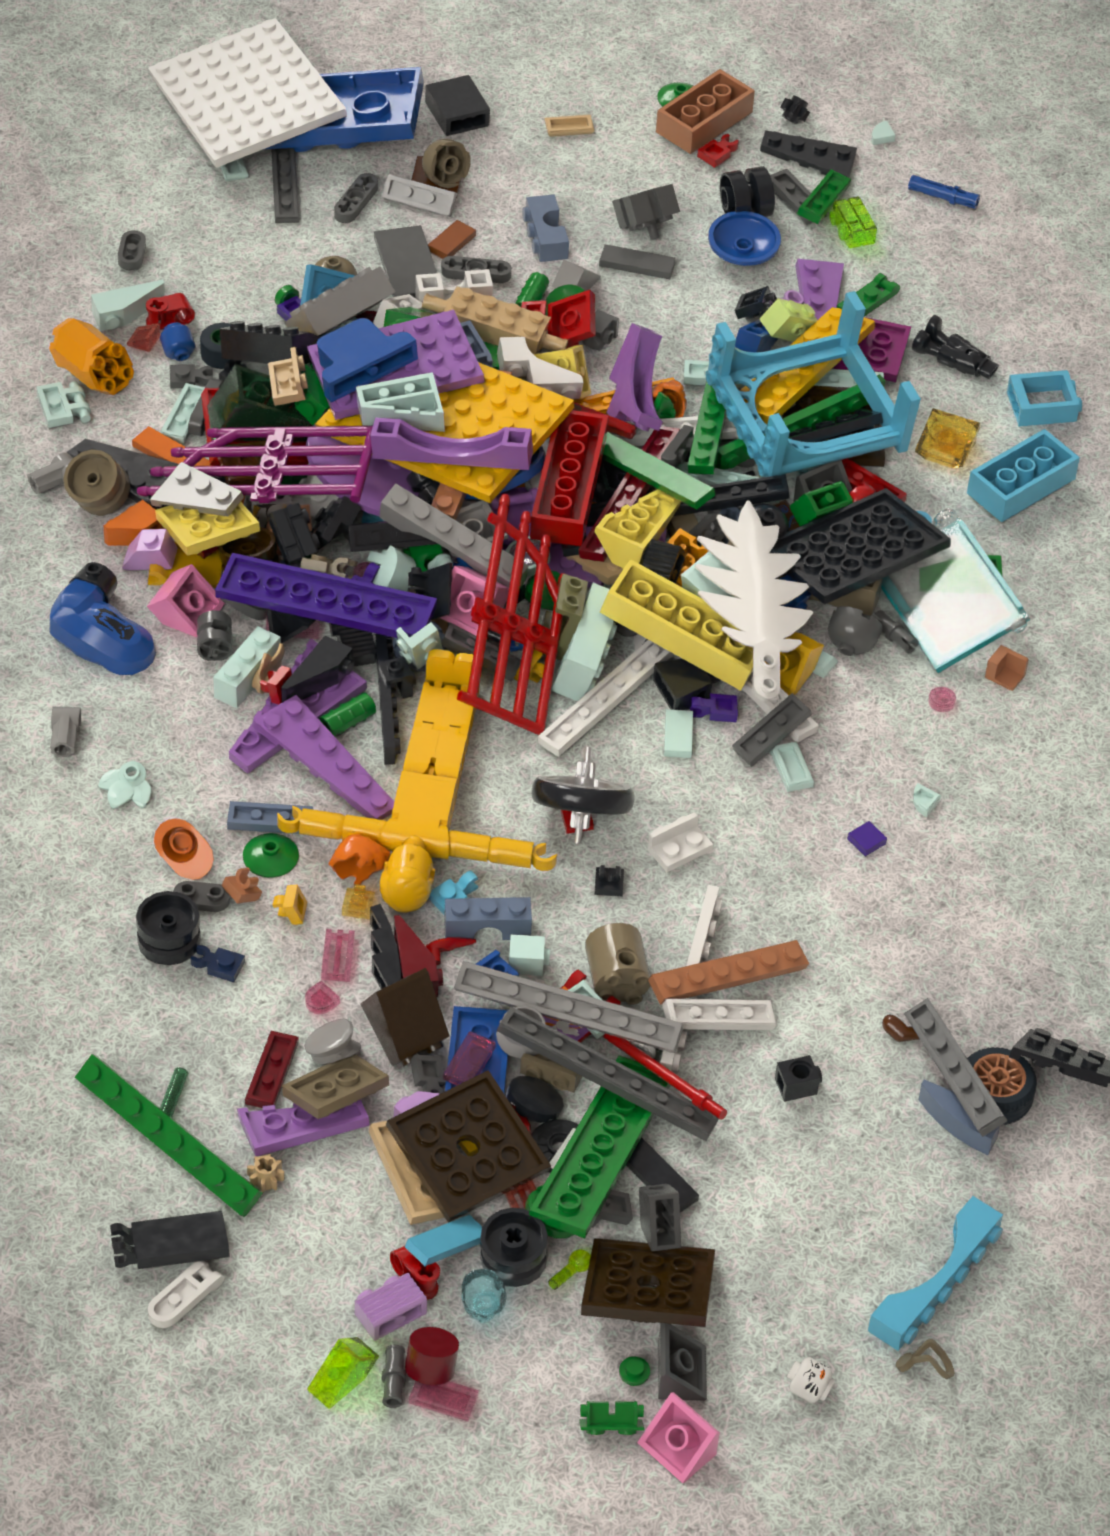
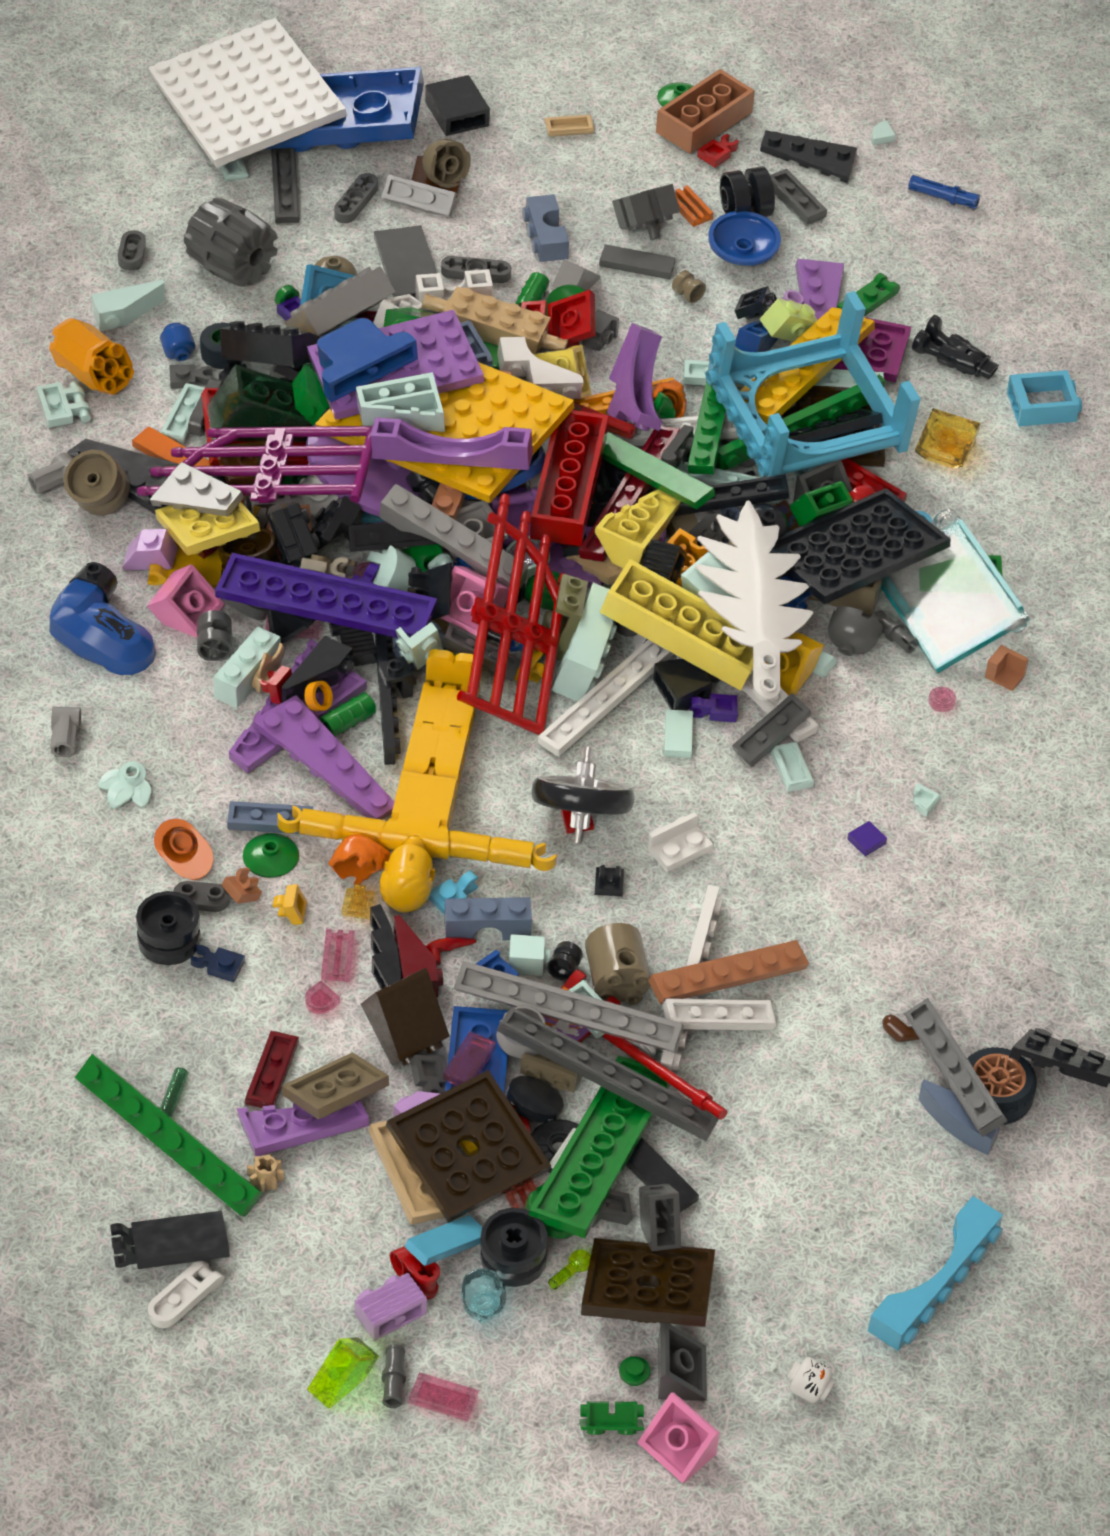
(129, 524): orange slope -> none
(145, 337): clear red slope -> none
(169, 310): red piece -> none
(230, 242): none -> dark grey wheel
(287, 380): tan bracket -> none
(310, 697): none -> light orange piece
(332, 1042): light grey piece -> none
(431, 1355): dark red piece -> none
(452, 239): dark orange tile -> none
(564, 960): none -> black wheel
(691, 288): none -> dark tan wheel
(694, 205): none -> orange tile
(789, 1074): black brick -> none
(795, 109): black gear -> none
(823, 196): green tile -> none
(853, 222): clear neon green brick -> none
(907, 1360): dark tan piece -> none
(1023, 475): medium azure brick -> none

